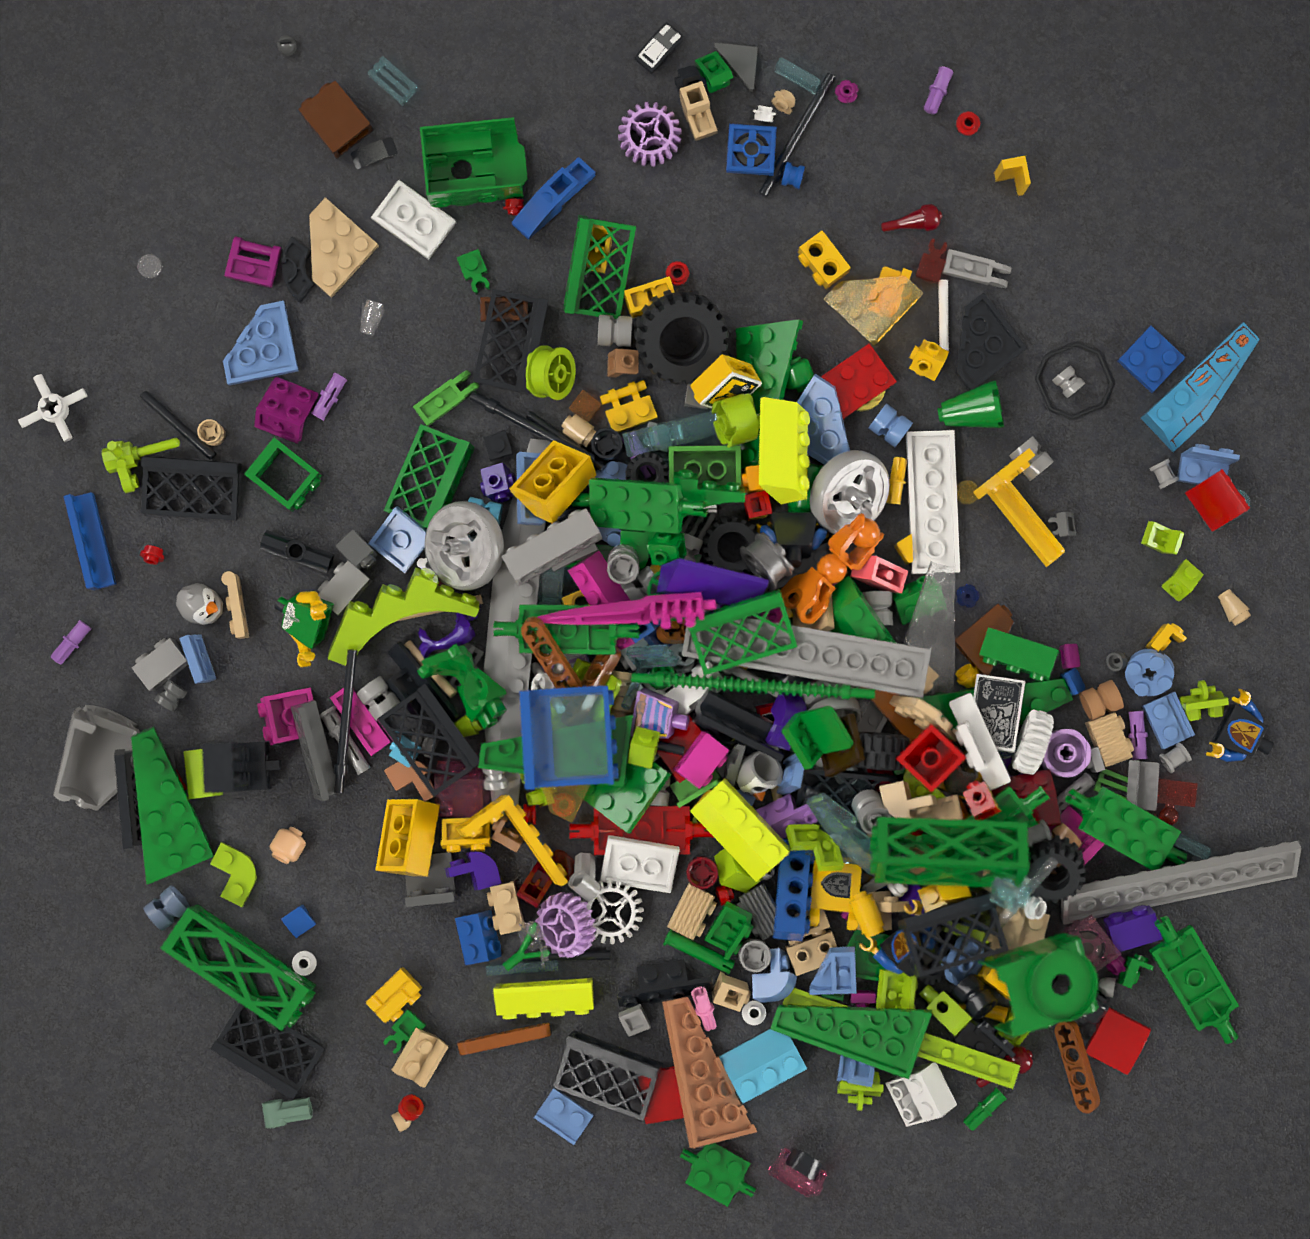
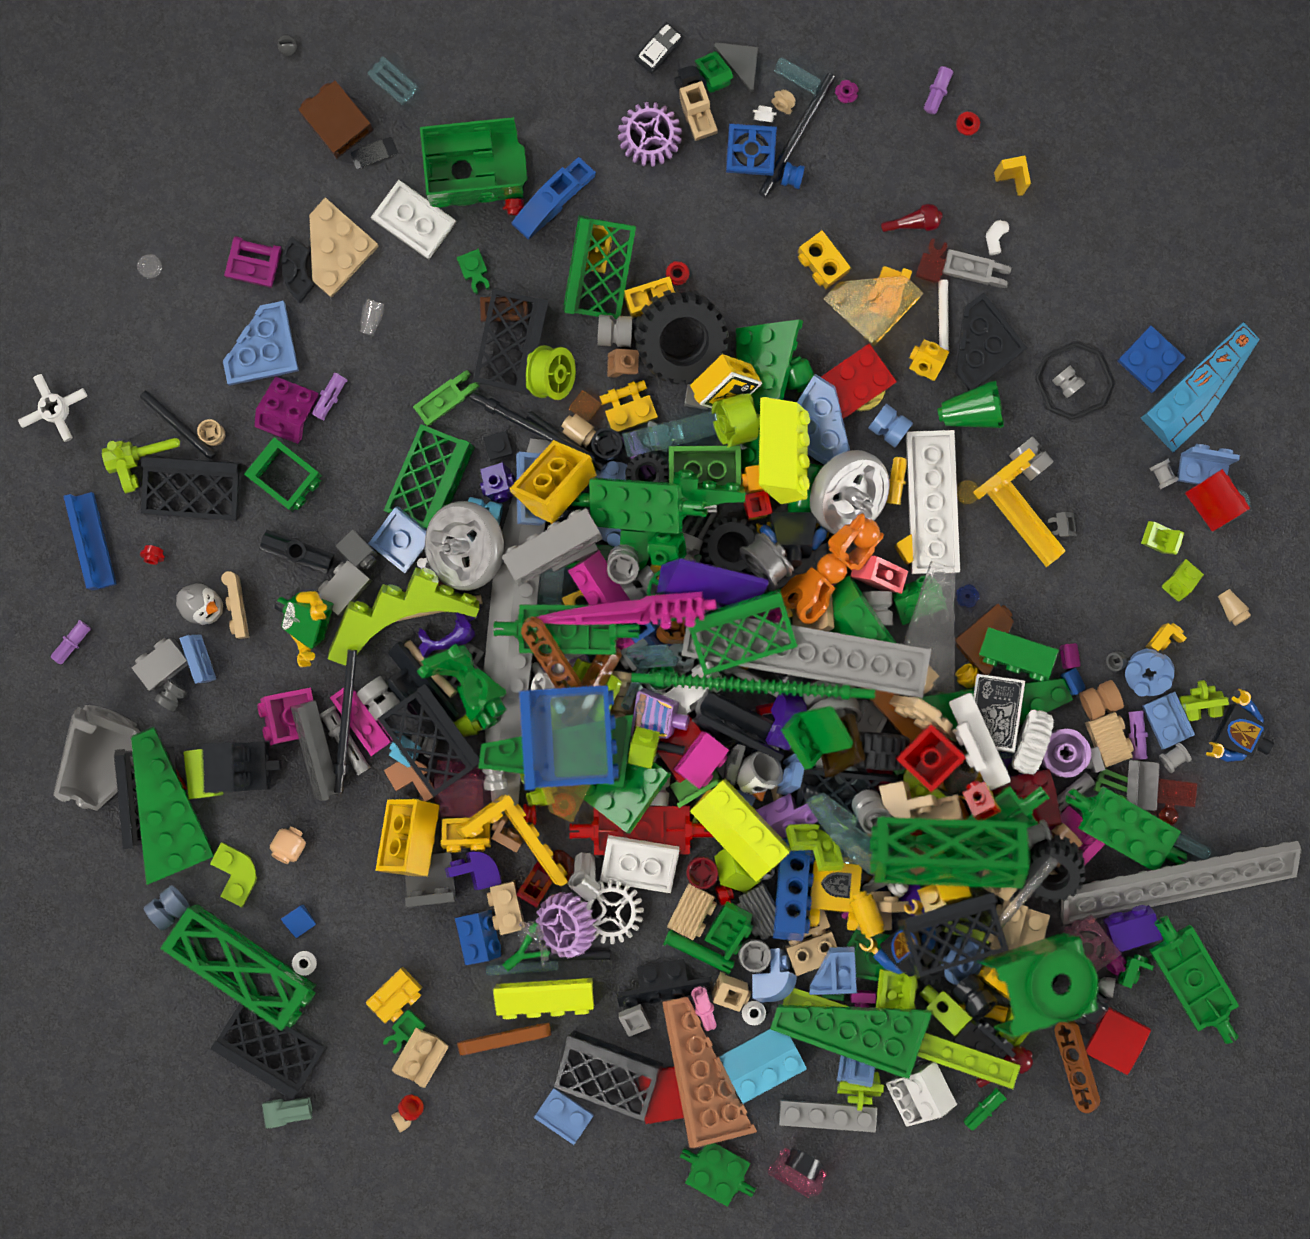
(827, 1116): none -> light grey plate
(993, 235): none -> white arm
(1008, 895): clear light blue bracket -> none
(1035, 908): white plate -> none

